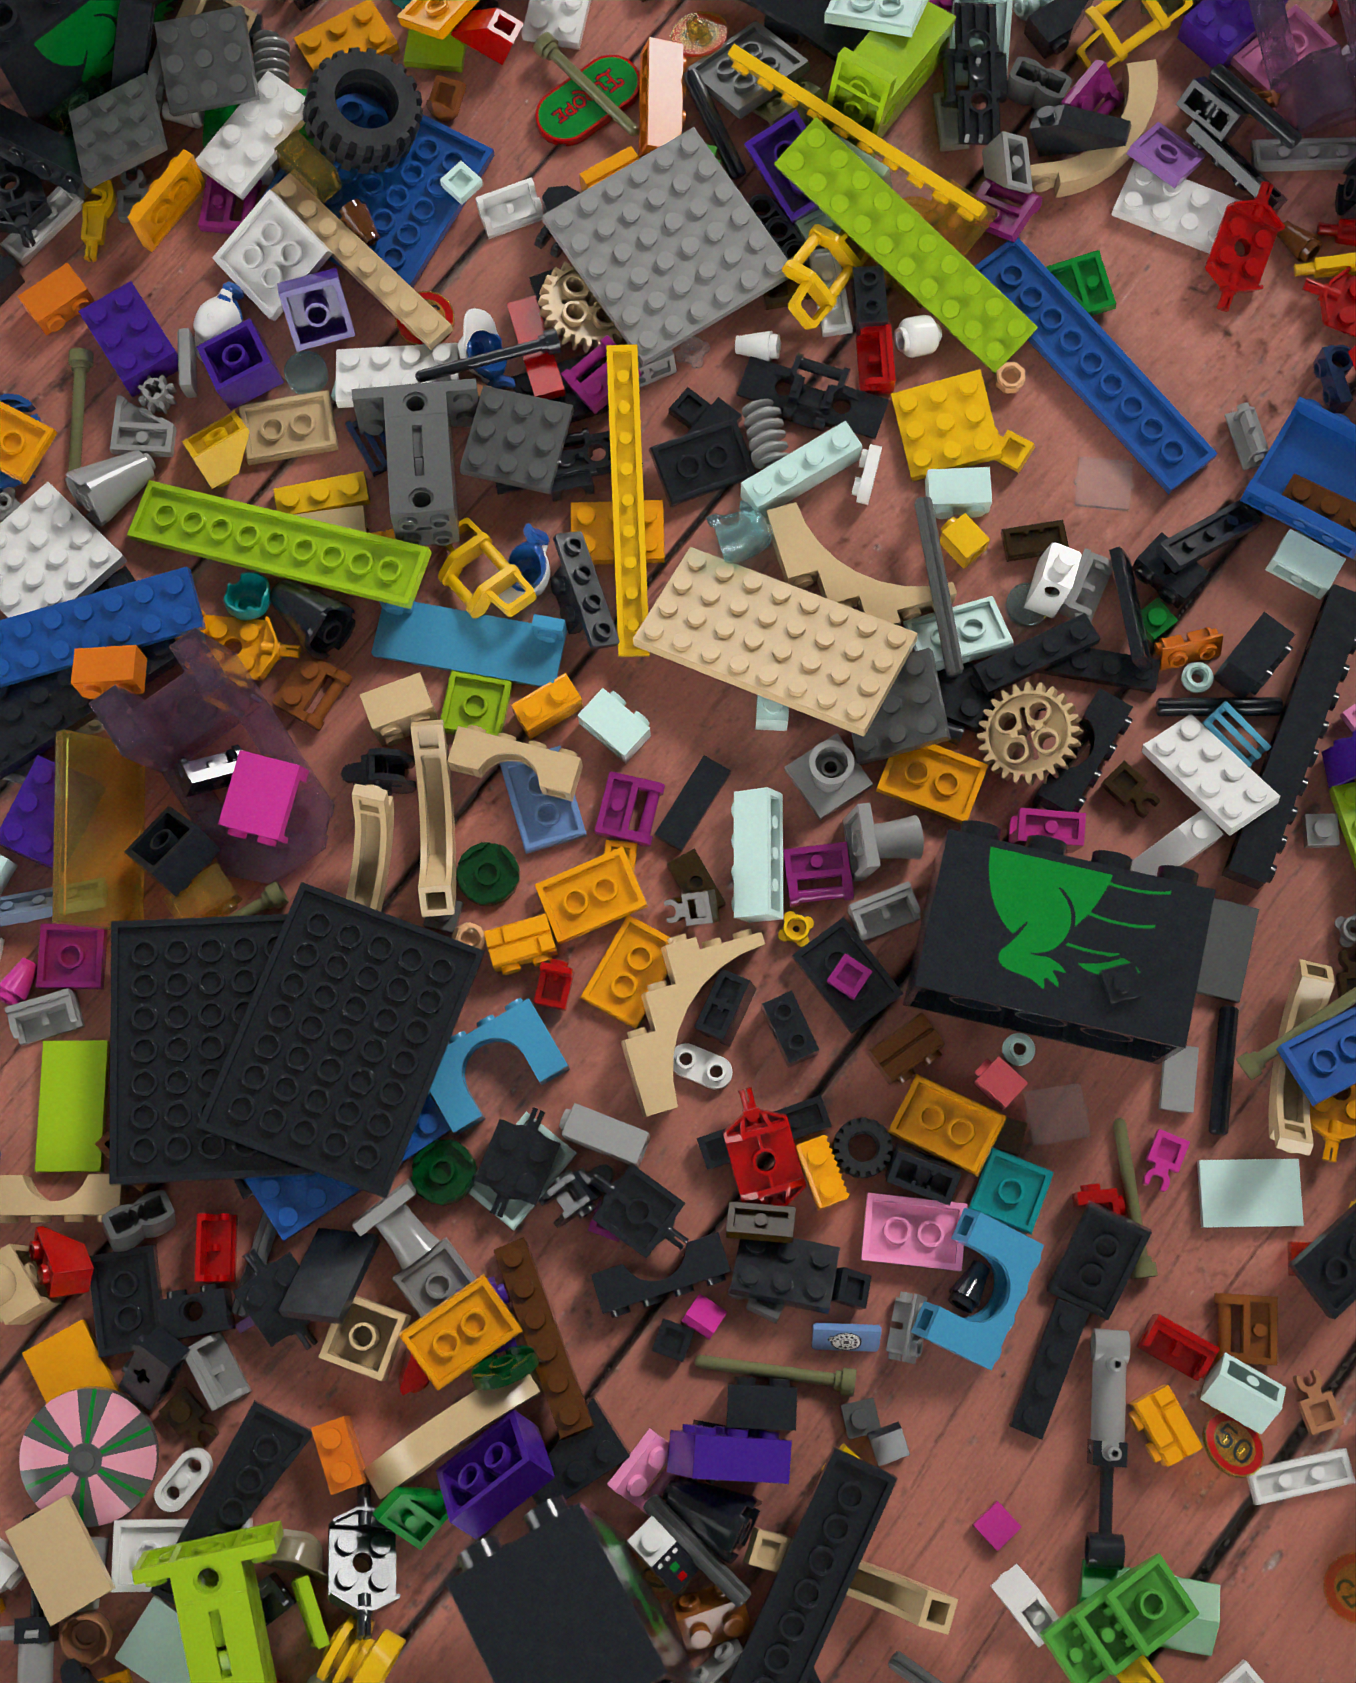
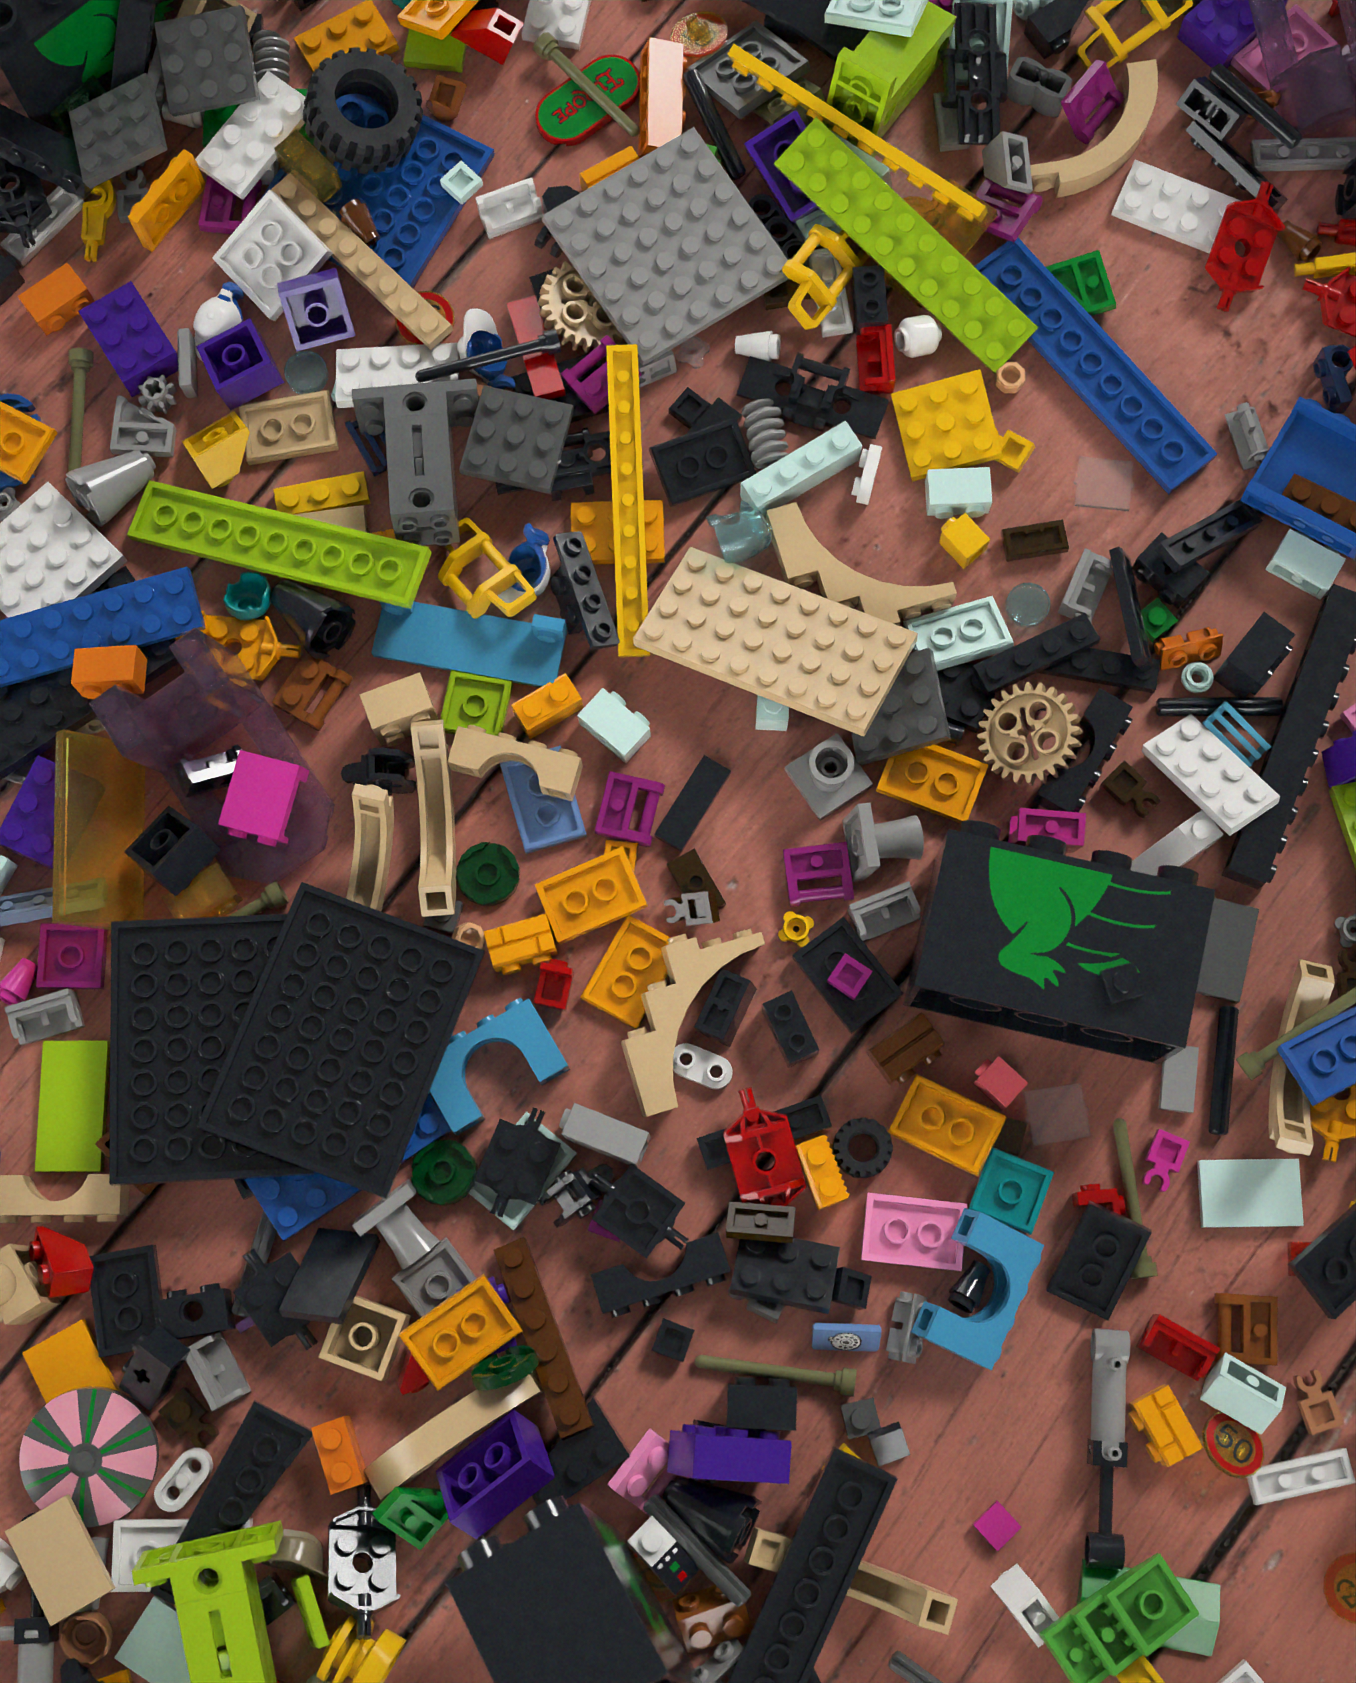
(146, 1218): dark grey brick -> none
(216, 1247): red hinge -> none
(704, 1316): dark pink tile -> none
(757, 855): light aqua brick -> none
(922, 1174): black brick -> none
(939, 586): dark grey axle -> none
(1013, 1058): light aqua plate -> none
(1049, 1369): black plate -> none
(1054, 569): white torso -> none
(1073, 129): black slope -> none
(1166, 154): medium lavender tile -> none
(1320, 830): light grey plate -> none

